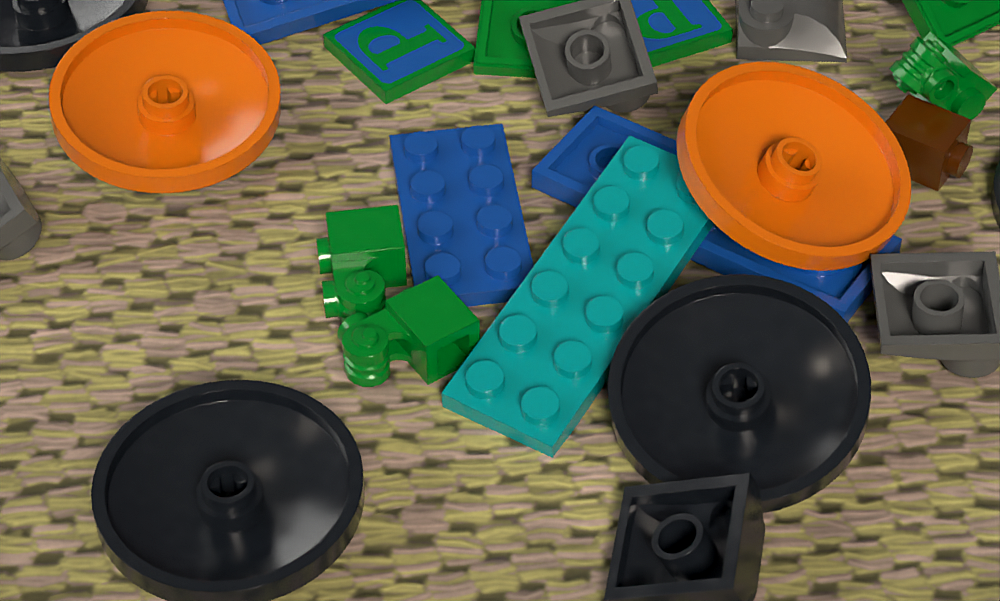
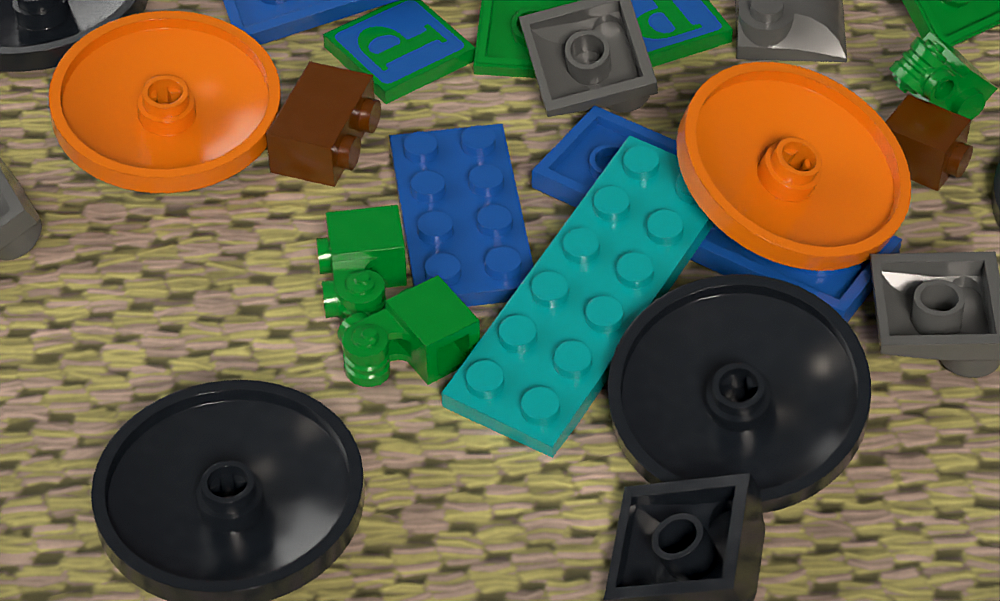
(323, 124): none -> reddish brown brick

